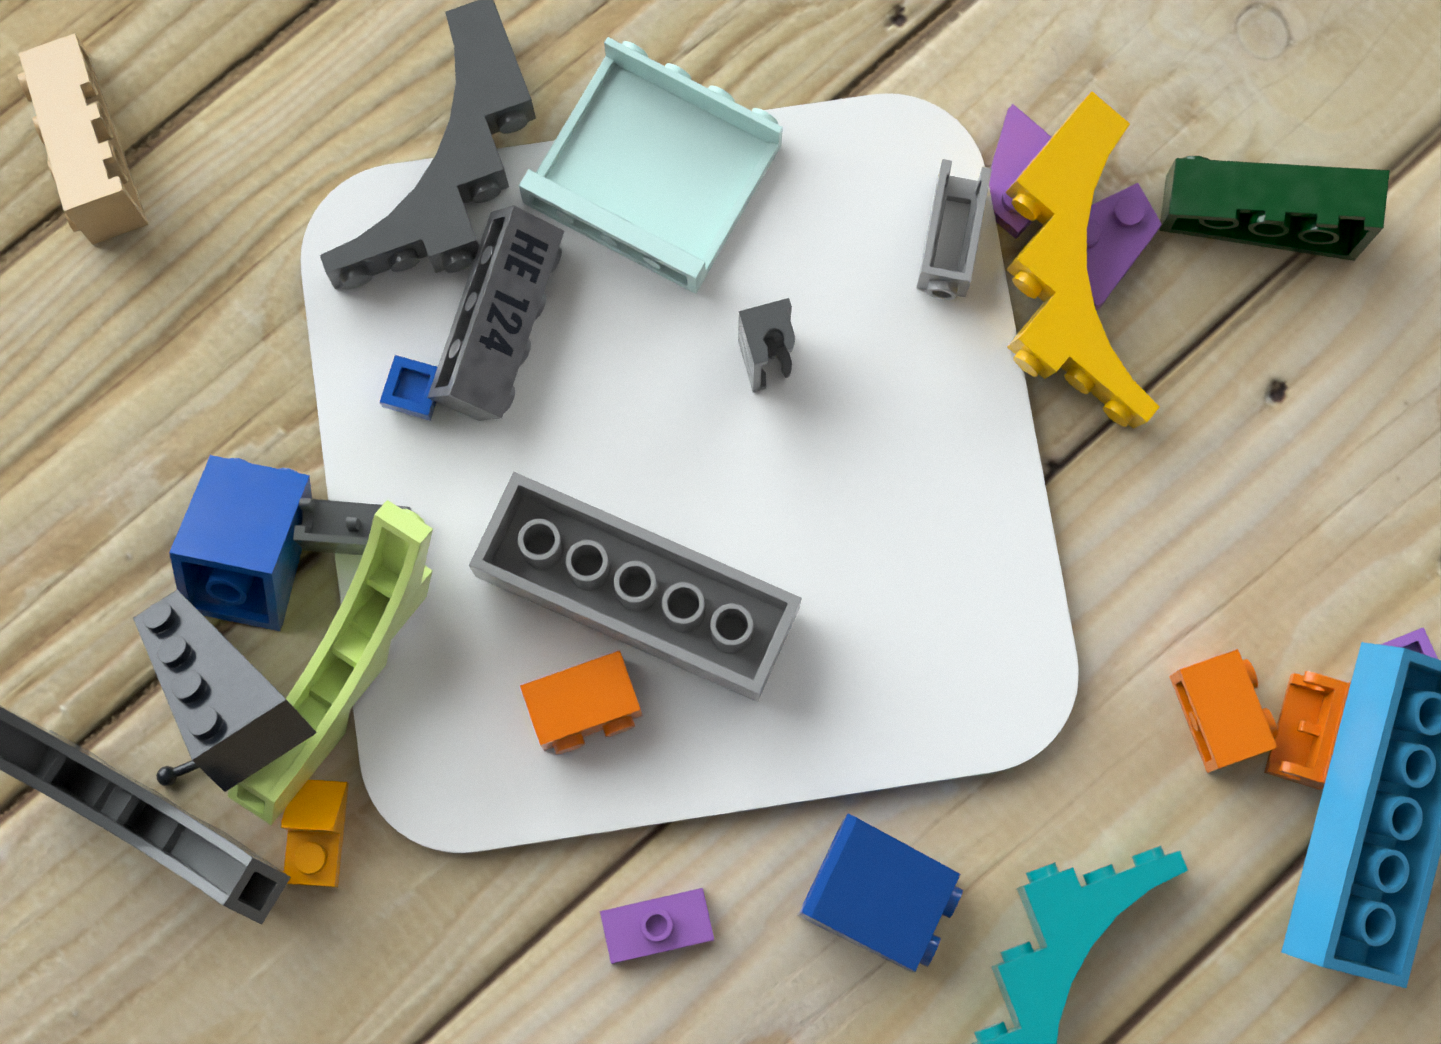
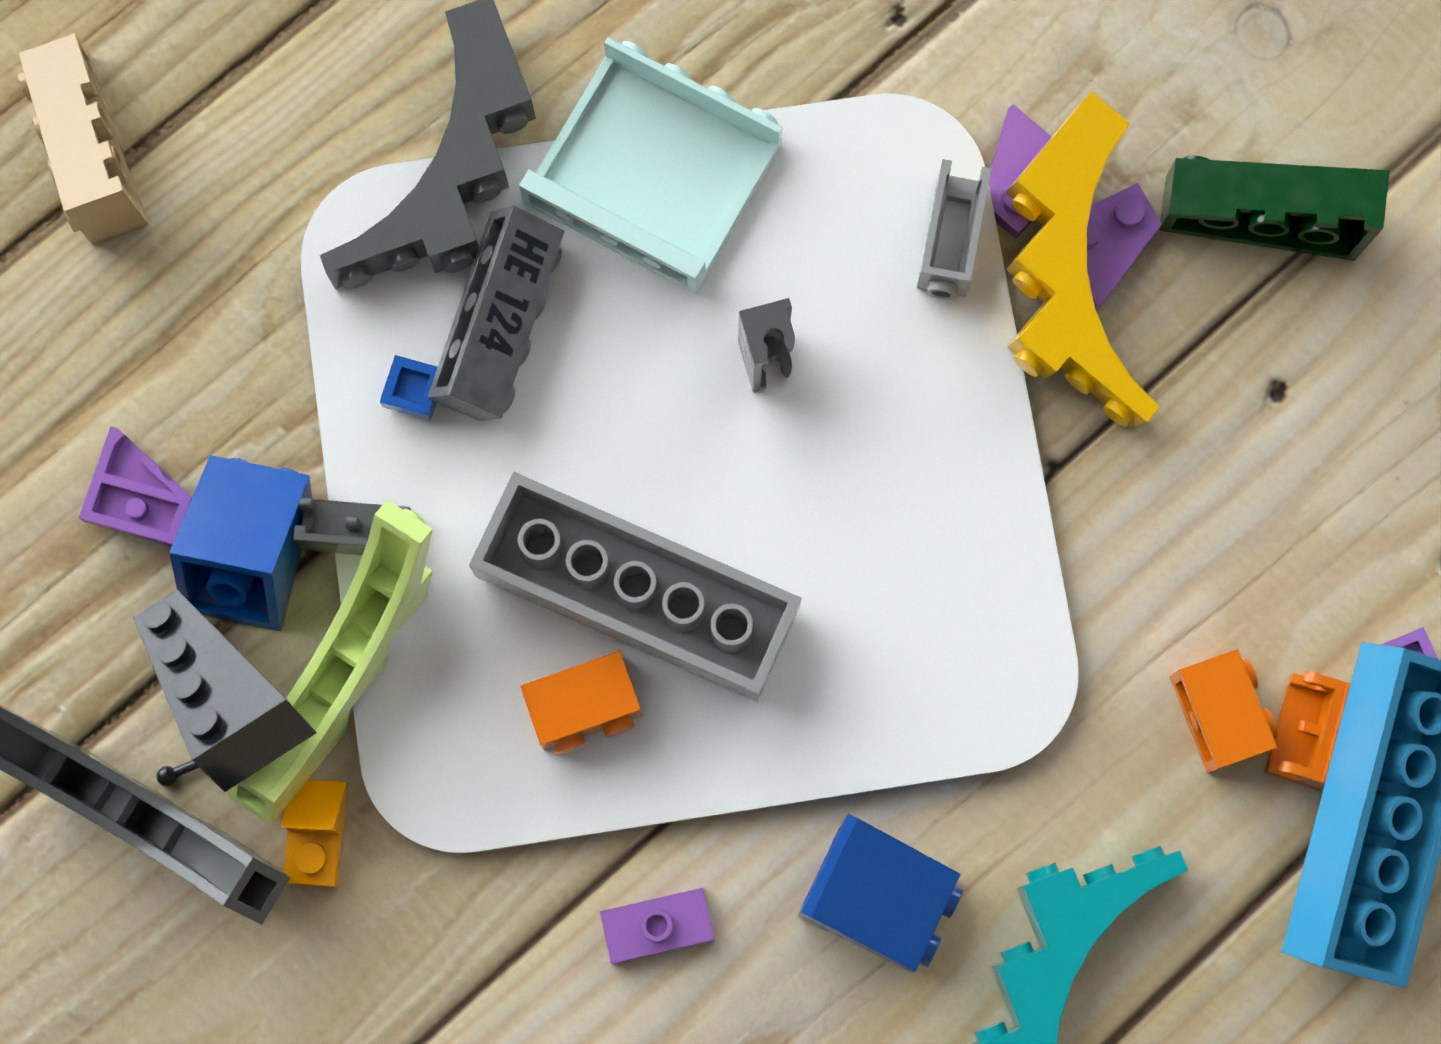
(133, 493): none -> medium lavender wing

